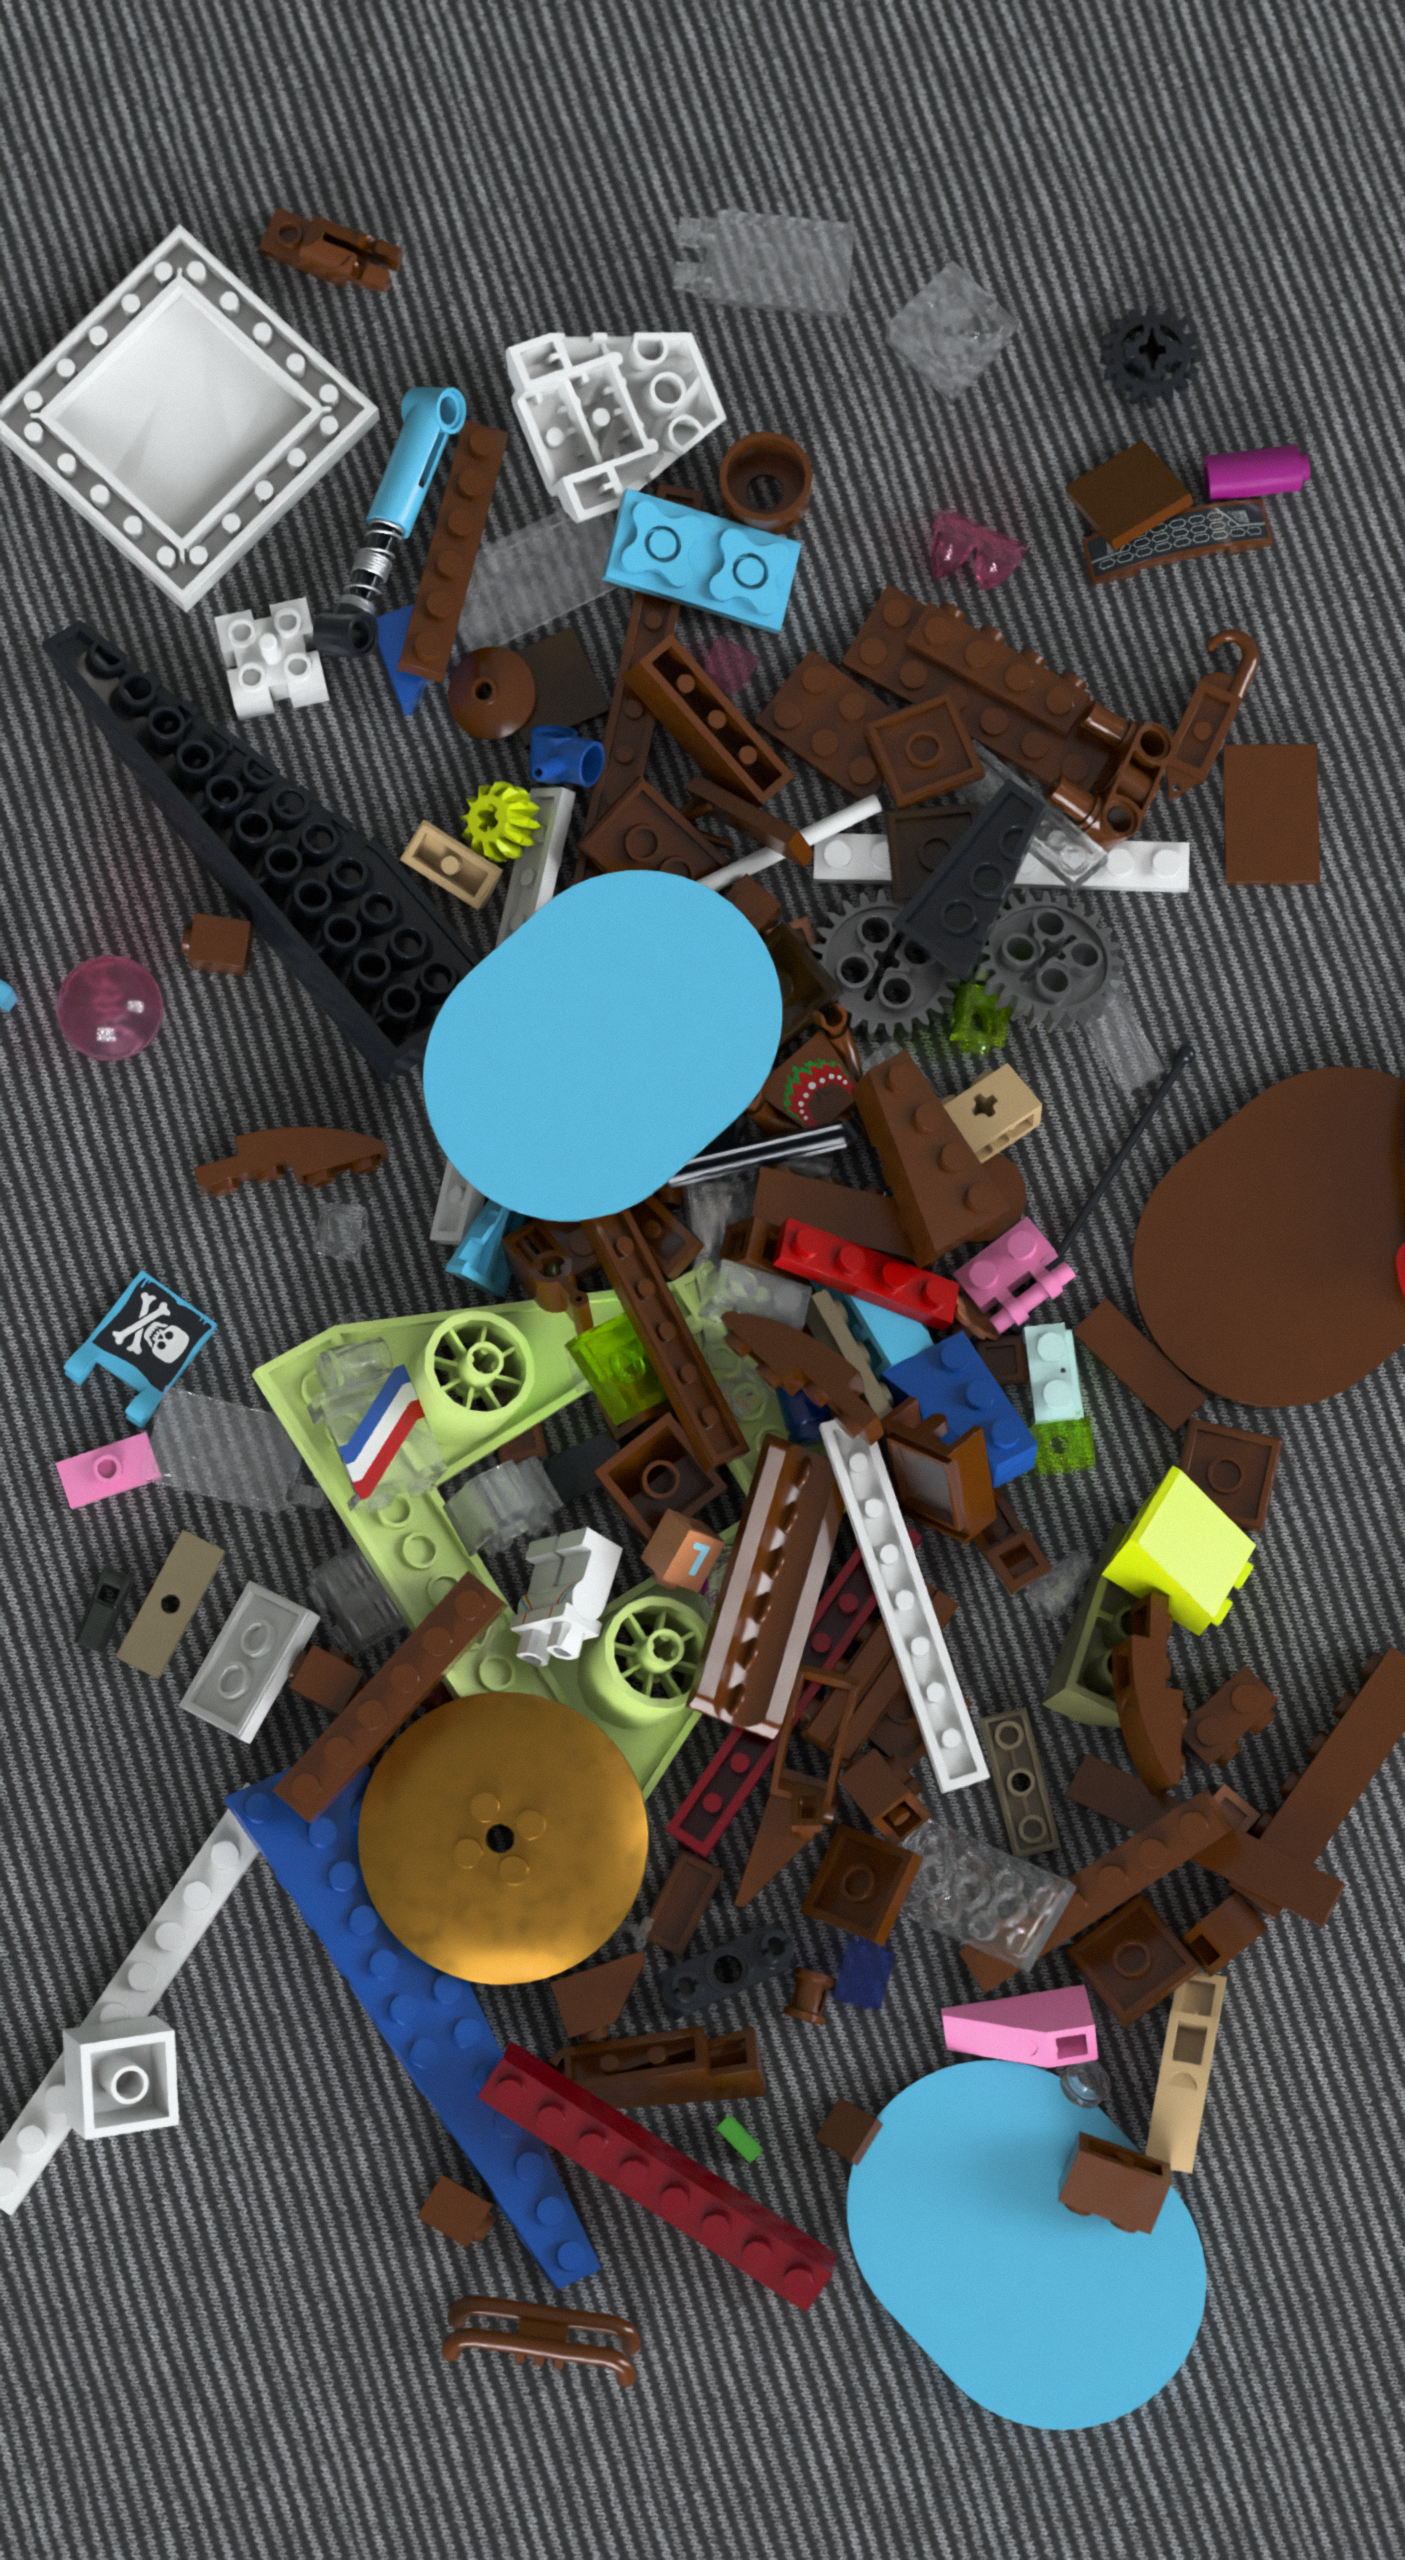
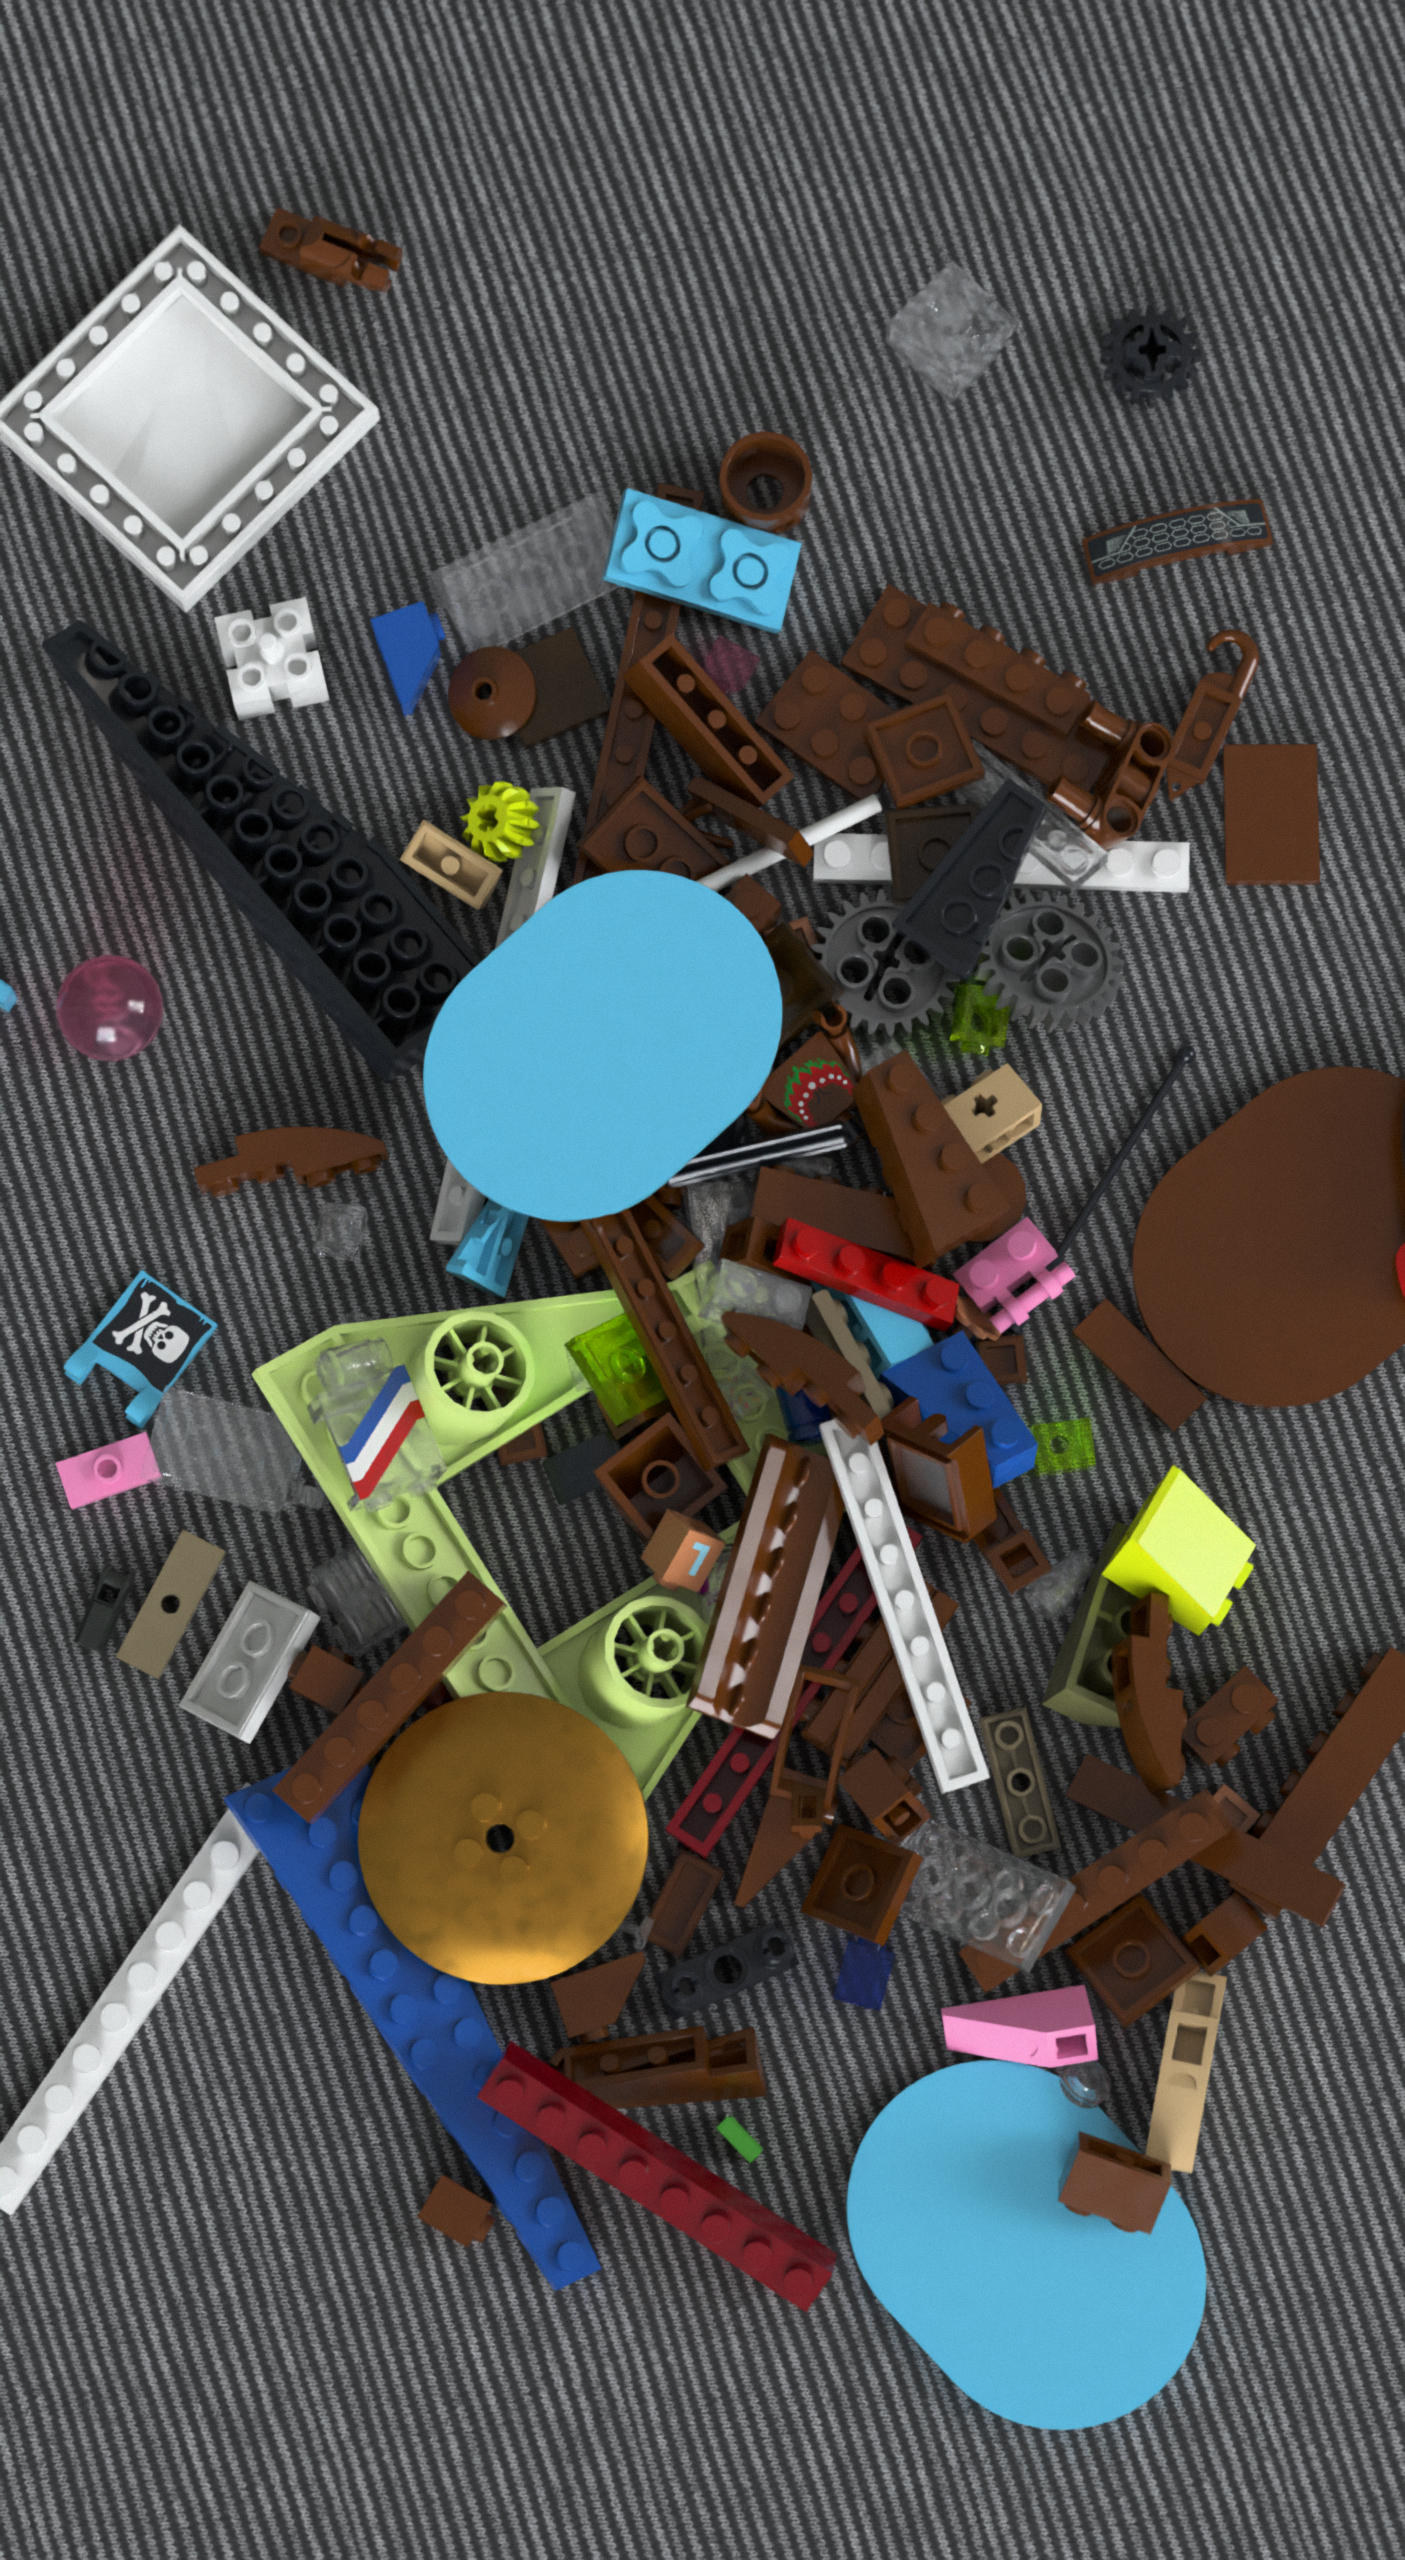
(120, 2077): white brick -> none
(218, 944): reddish brown brick -> none
(428, 420): piece -> none
(452, 551): reddish brown plate -> none
(503, 1505): clear brick -> none
(542, 2334): reddish brown piece -> none
(547, 1273): reddish brown piece -> none
(563, 757): blue piece -> none
(564, 1594): white hips -> none
(609, 411): white wedge -> none
(768, 262): clear tile -> none
(809, 1996): reddish brown bush -> none
(849, 2131): reddish brown tile -> none
(957, 537): clear pink tile -> none
(1053, 1373): light aqua window -> none
(1124, 1046): clear tile -> none
(1128, 495): reddish brown tile -> none
(1232, 1469): reddish brown tile -> none
(1254, 472): magenta brick -> none

